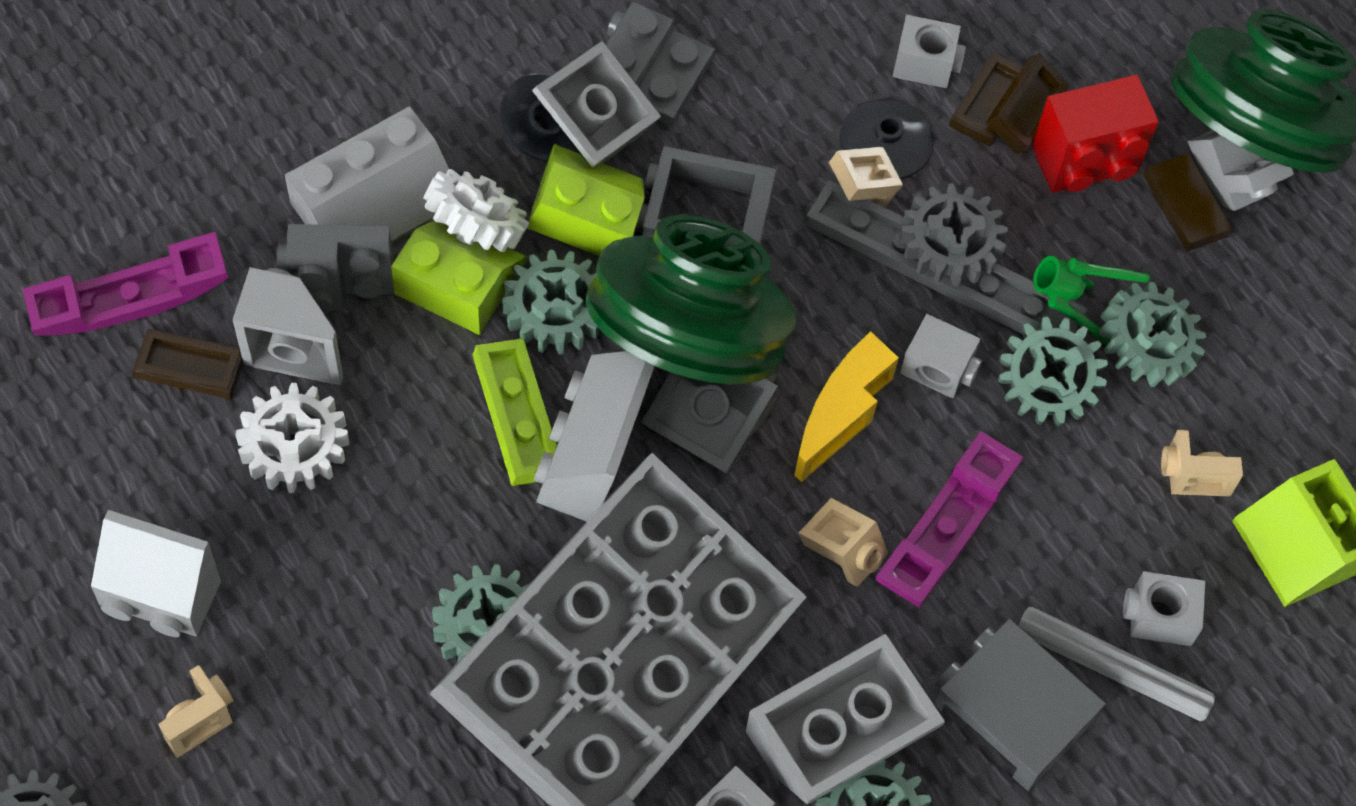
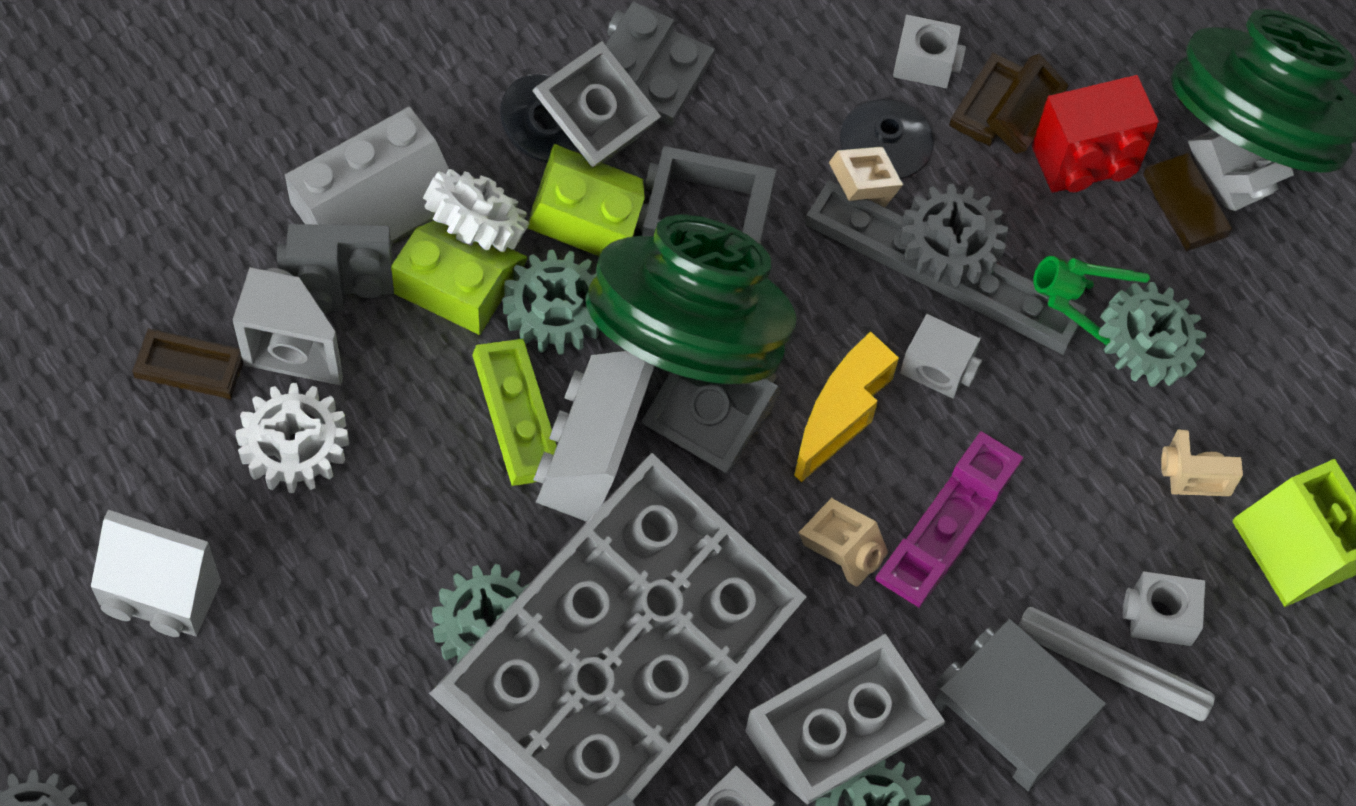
(128, 294): magenta slope -> none
(200, 719): tan bracket -> none
(1065, 390): sand green gear -> none

